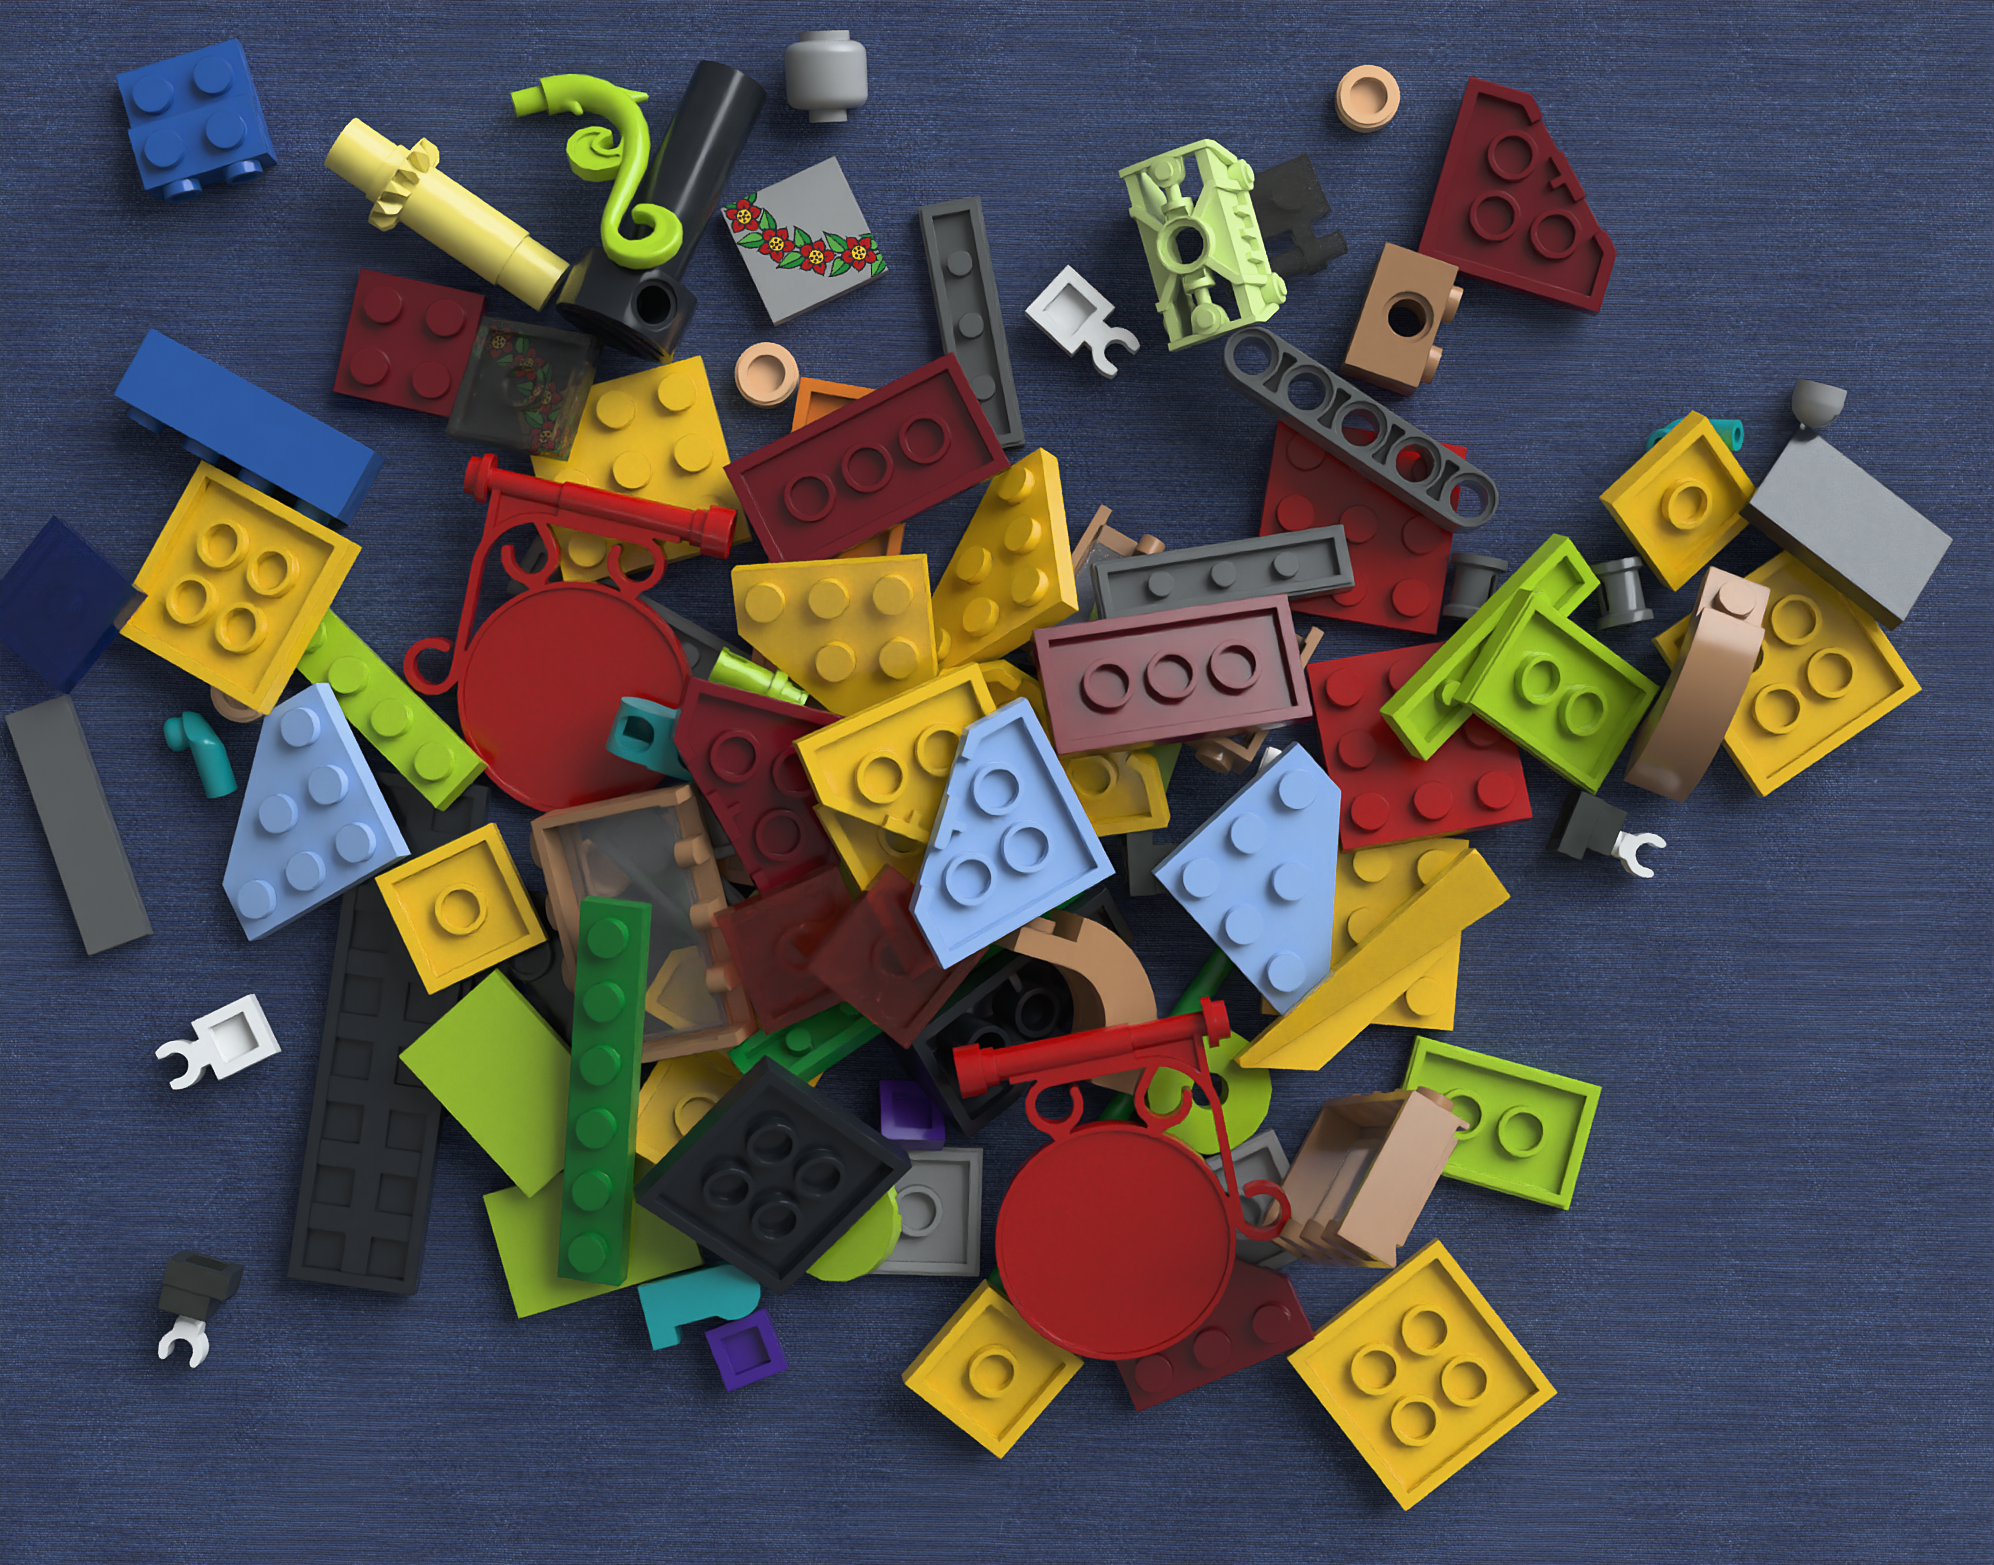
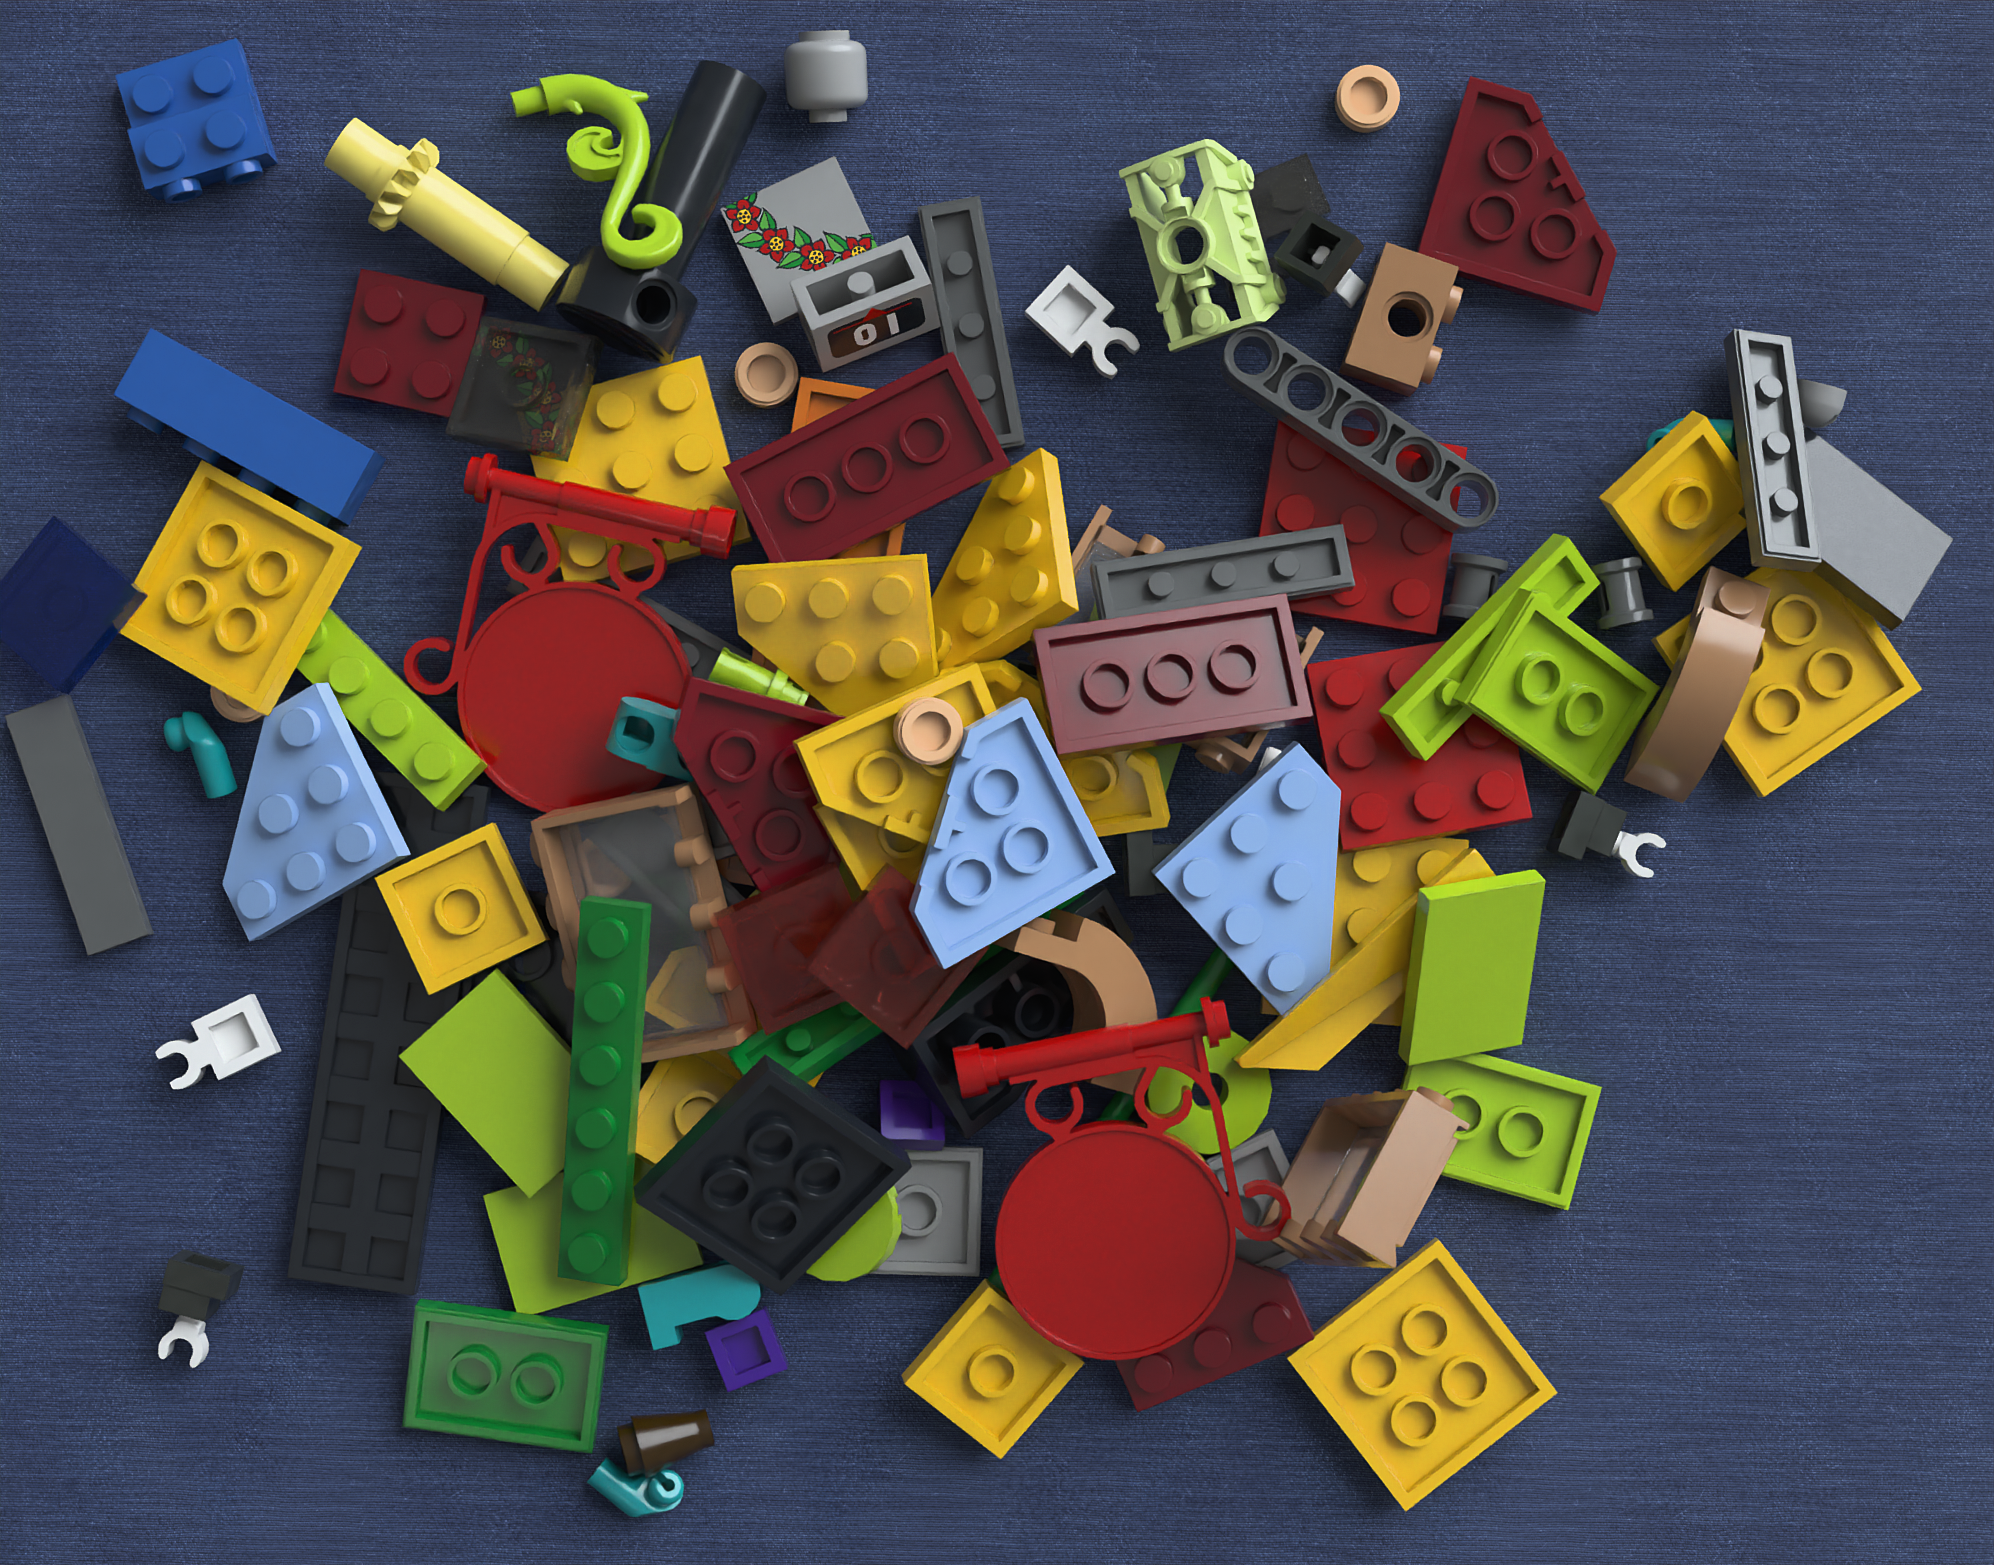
(505, 1375): none -> green tile
(636, 1494): none -> teal arm
(663, 1440): none -> dark brown cone
(865, 303): none -> light grey brick
(928, 730): none -> light nougat tile
(1321, 258): none -> pearl dark grey piece
(1471, 966): none -> lime tile
(1771, 451): none -> tile

